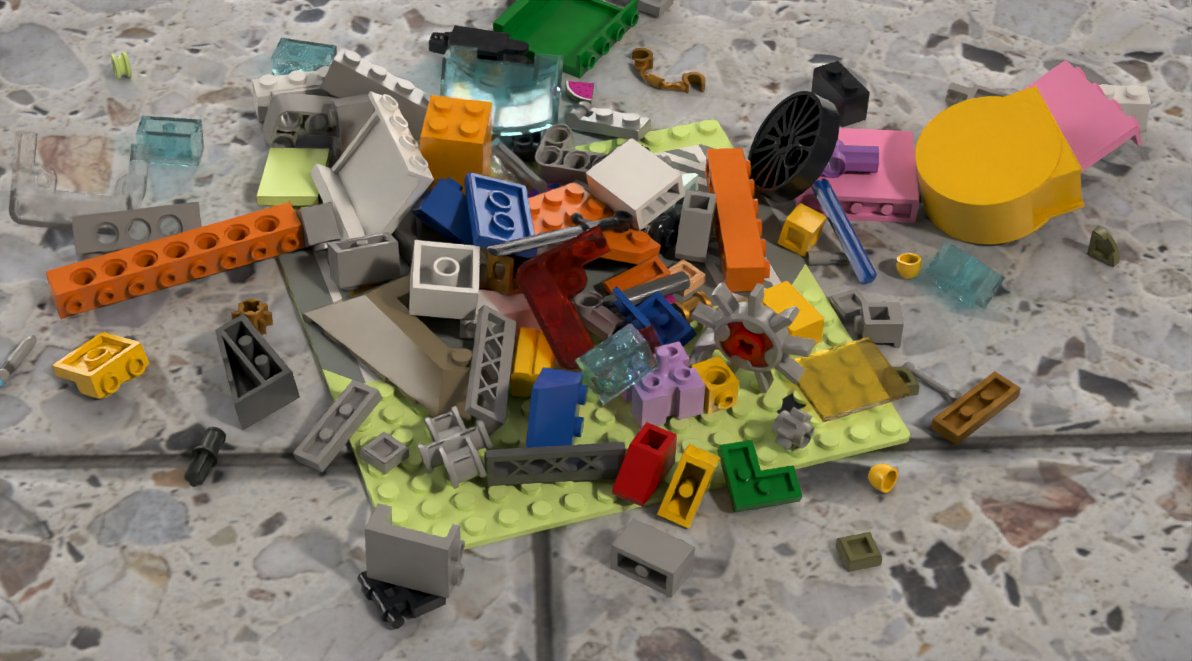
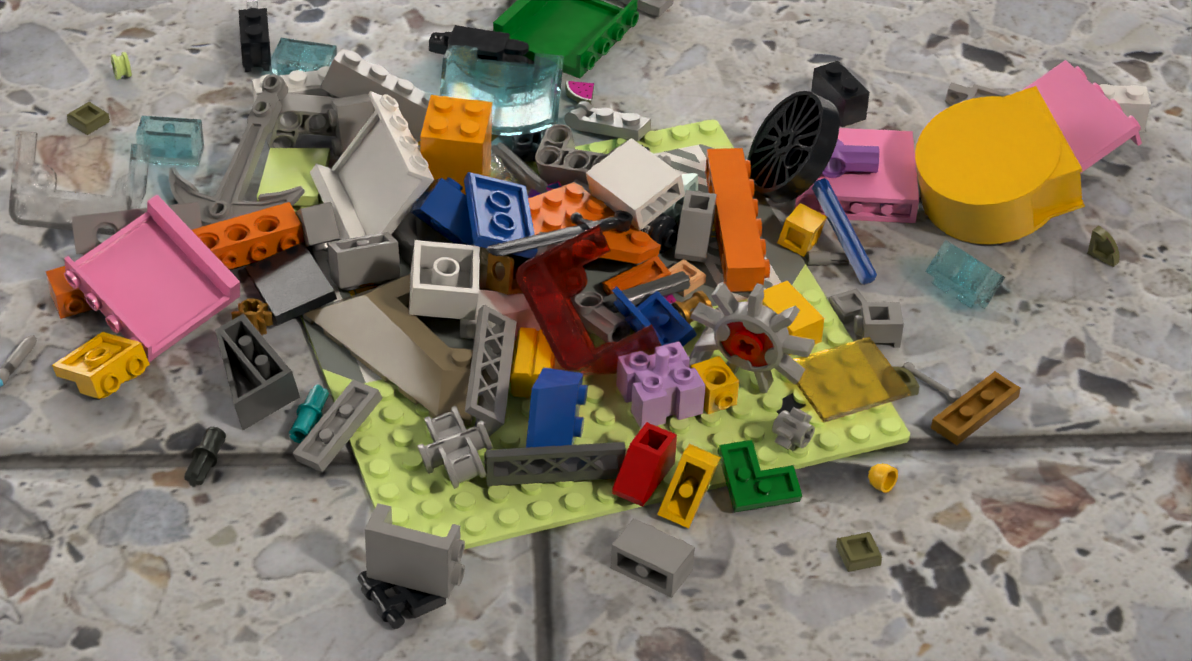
(88, 118): none -> olive tile
(154, 280): none -> bright pink panel
(241, 168): none -> light grey piece
(254, 37): none -> black hinge
(291, 283): none -> tile
(309, 413): none -> teal axle
(384, 453): light grey tile -> none
(617, 363): clear light blue brick -> none
(644, 61): pearl gold piece -> none
(909, 265): yellow hinge -> none

